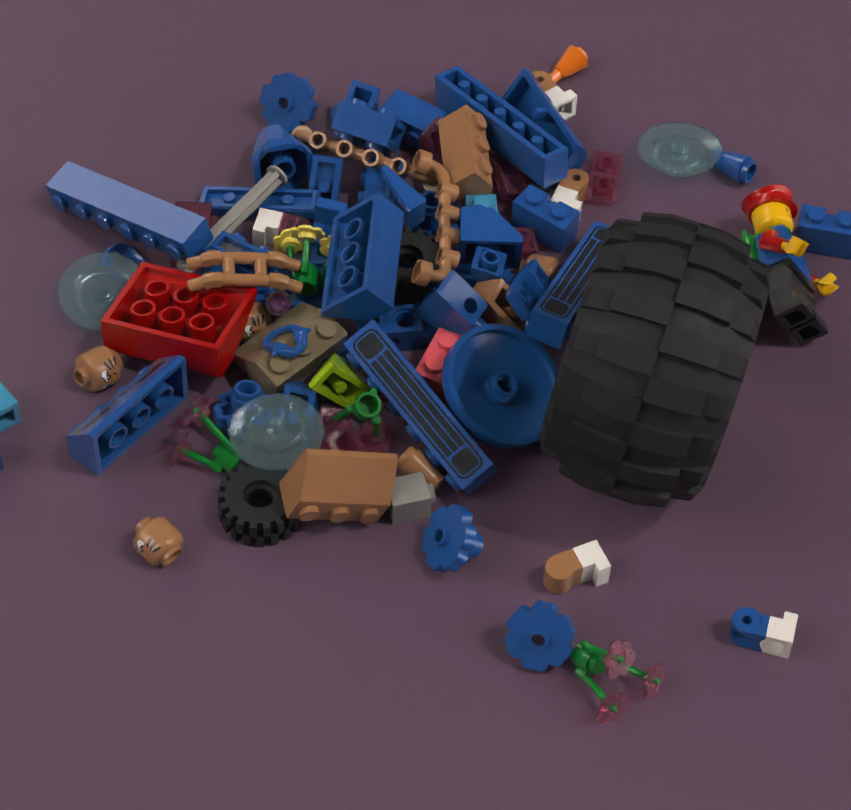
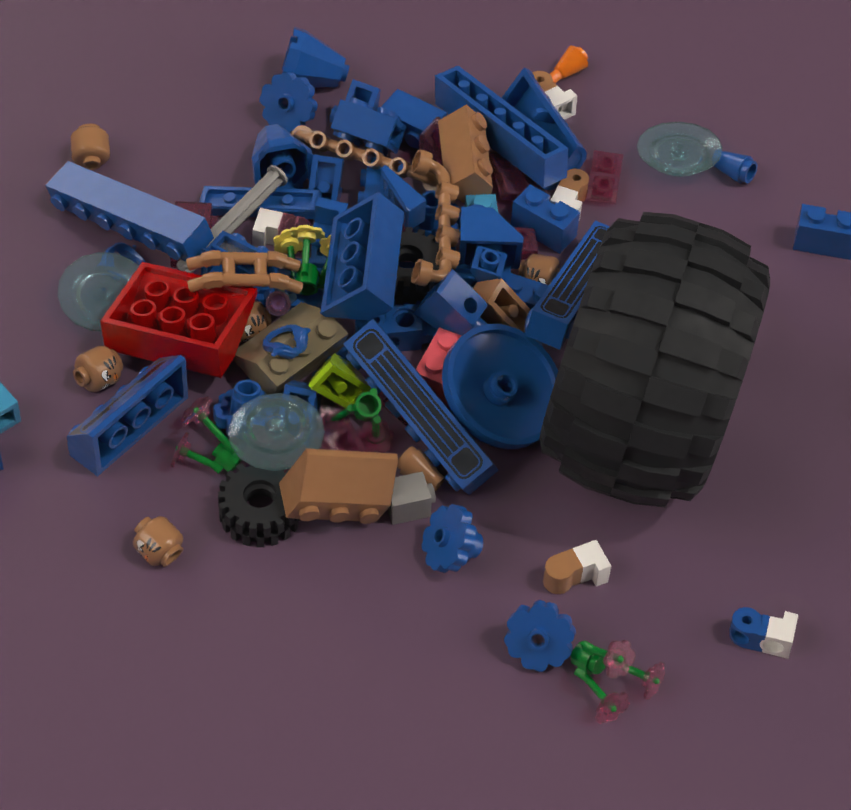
(90, 146): none -> medium nougat head
(314, 60): none -> blue cone
(527, 289): blue slope -> none
(791, 283): piece -> none

